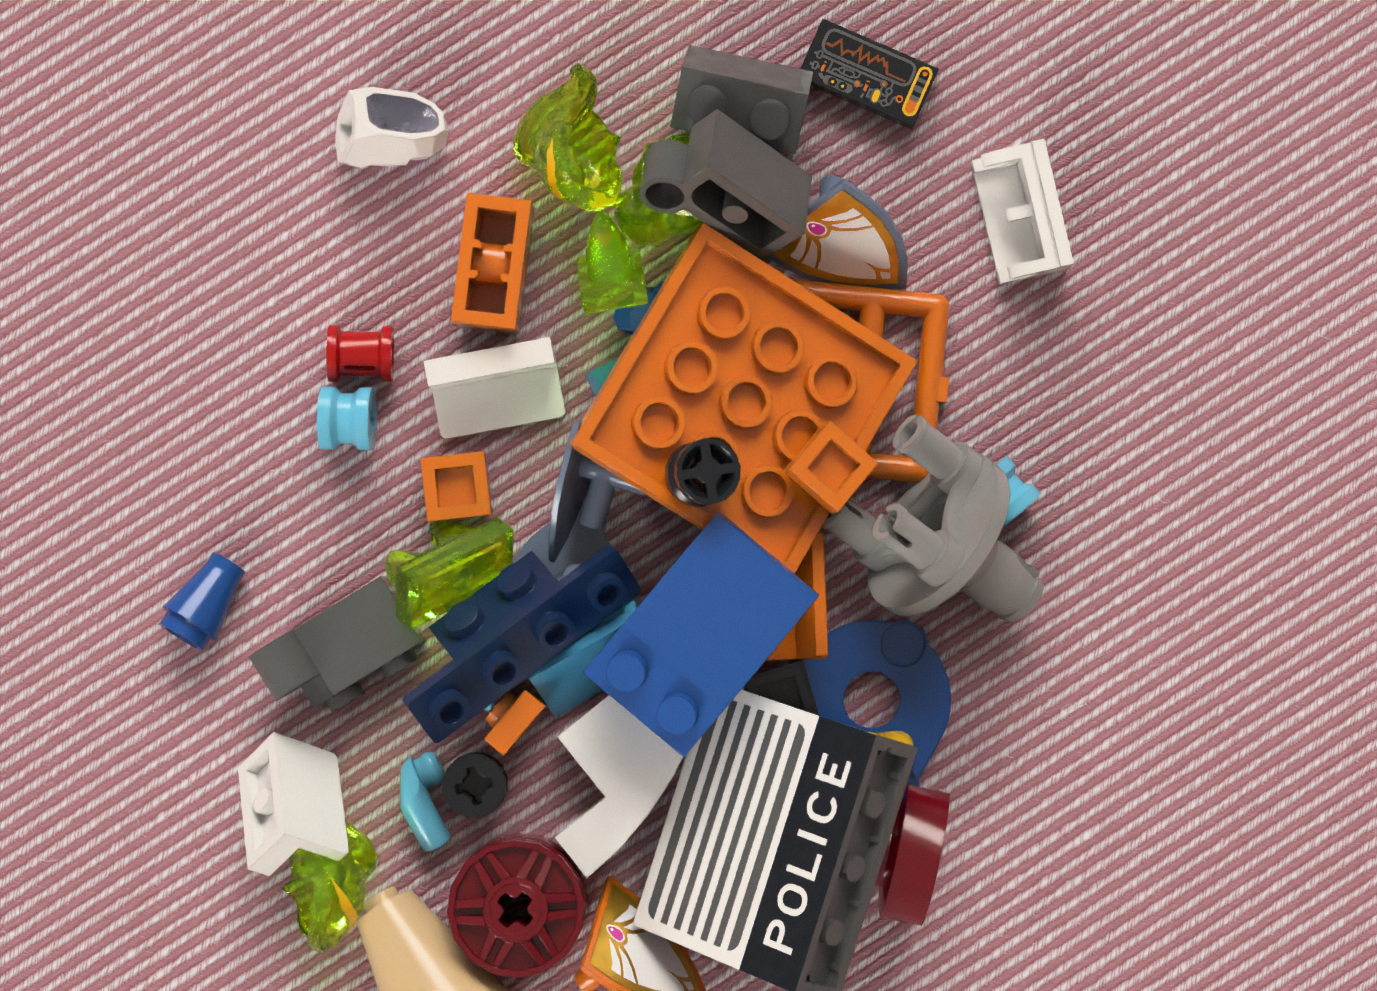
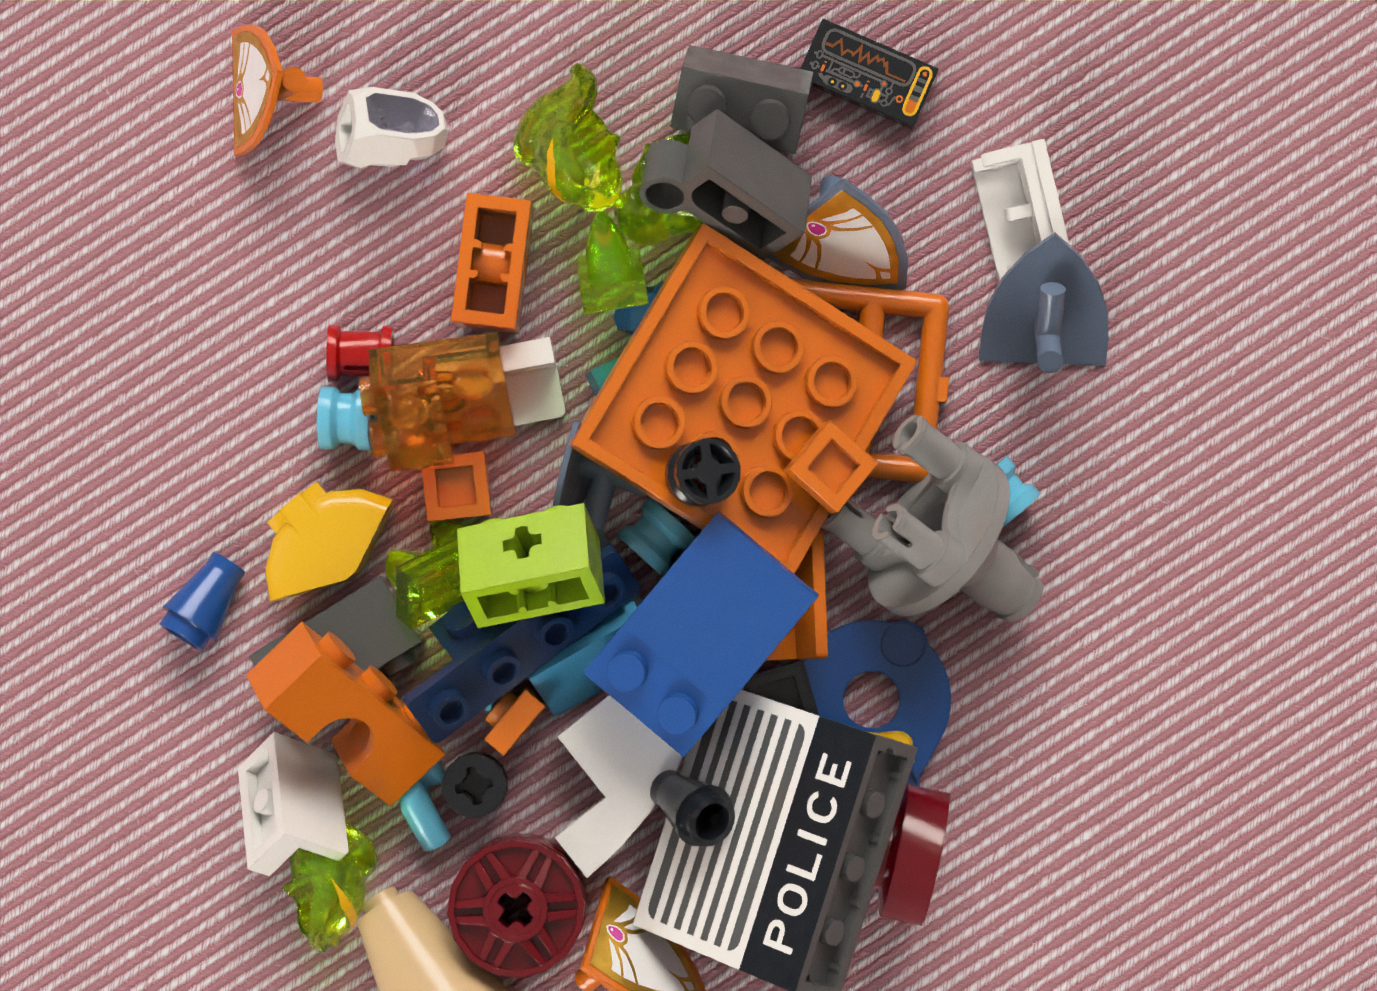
(261, 83): none -> shield
(315, 682): none -> orange arch
(323, 539): none -> yellow piece
(435, 398): none -> clear orange plate
(530, 565): none -> lime brick
(656, 536): none -> medium azure wheel
(695, 809): none -> black cone
(1047, 311): none -> sand blue shield

